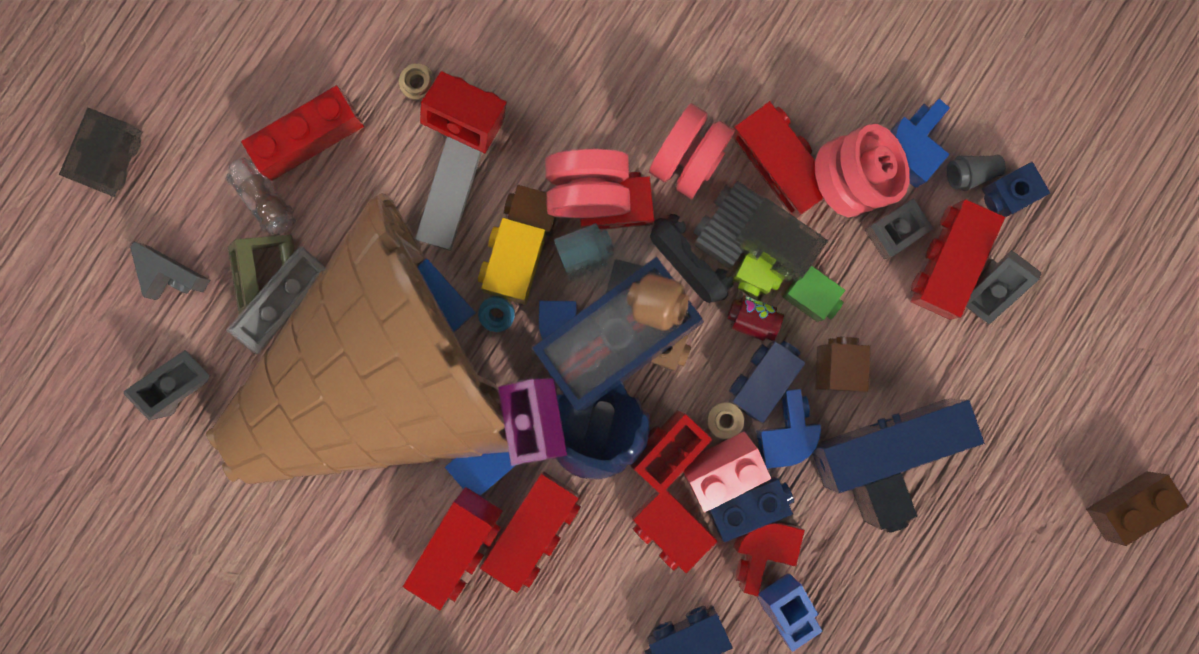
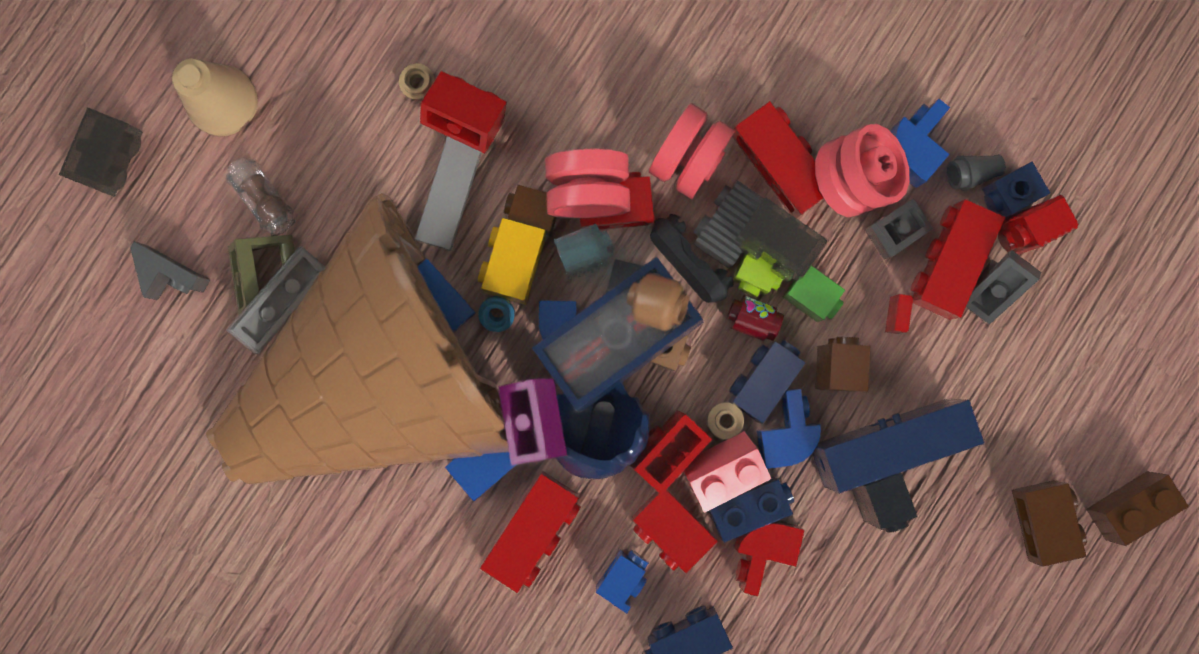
(165, 387): dark grey slope -> none
(215, 96): none -> tan cone
(302, 133): red brick -> none
(454, 549): red brick -> none
(623, 579): none -> blue brick
(790, 611): blue brick -> none
(899, 314): none -> red tile
(1037, 226): none -> red brick
(1050, 523): none -> reddish brown brick

